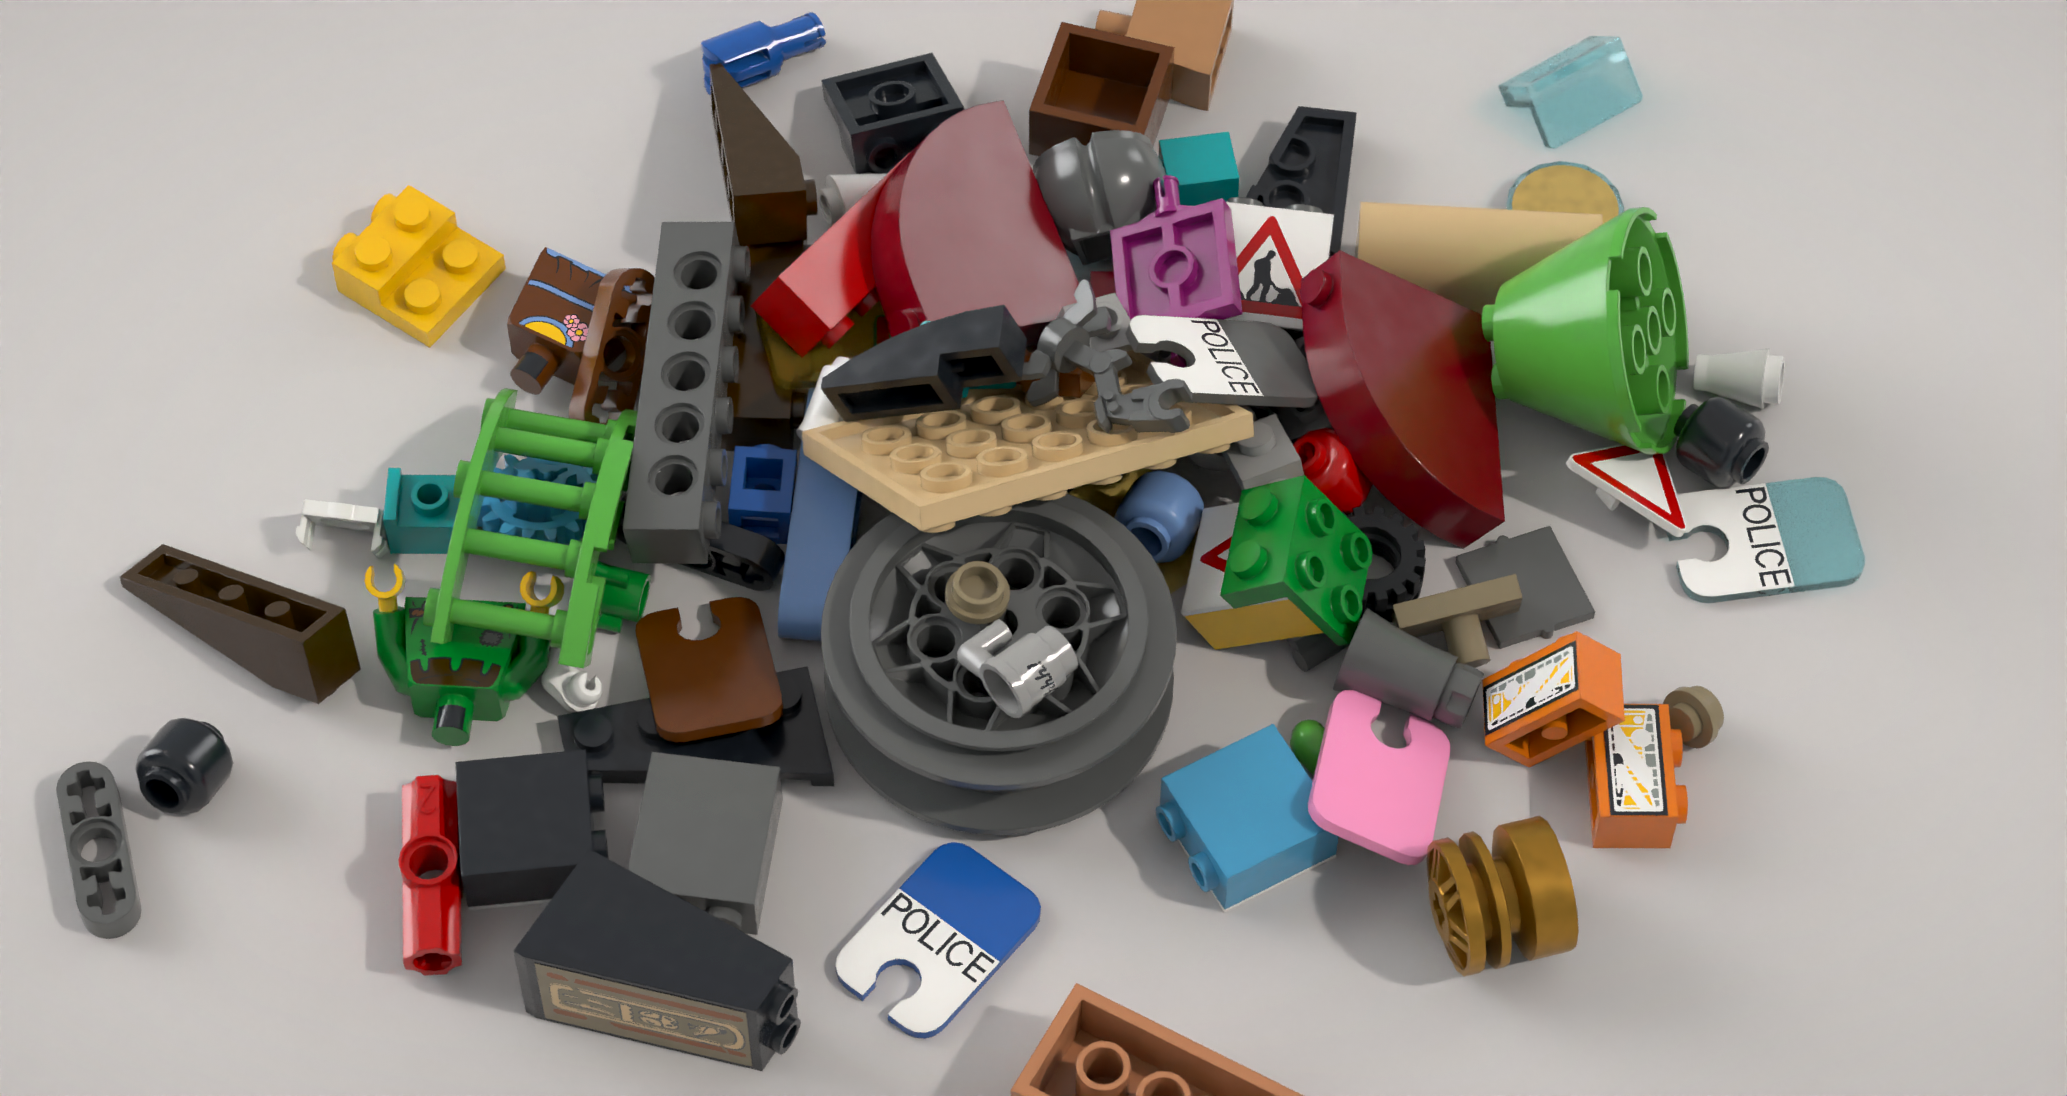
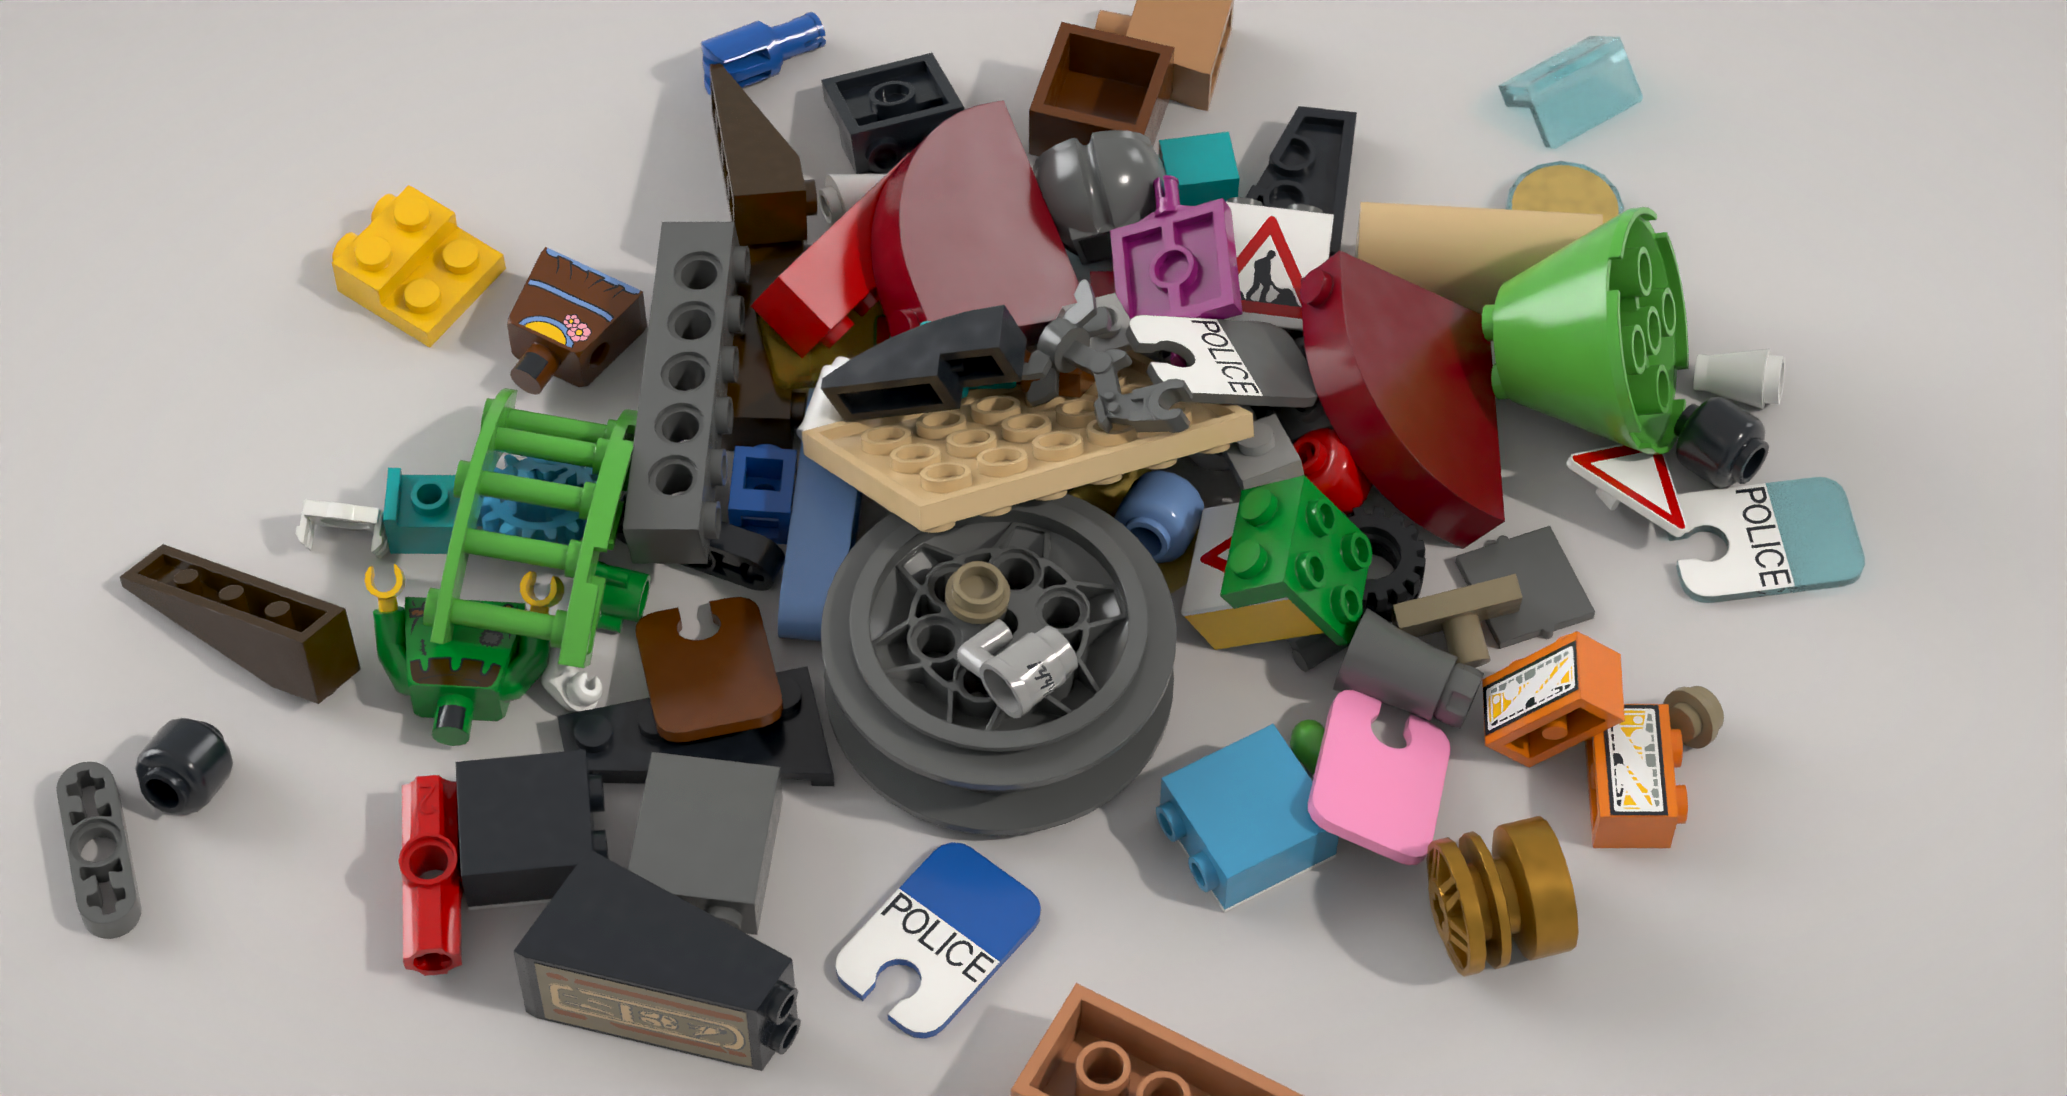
(592, 367): reddish brown beam -> none

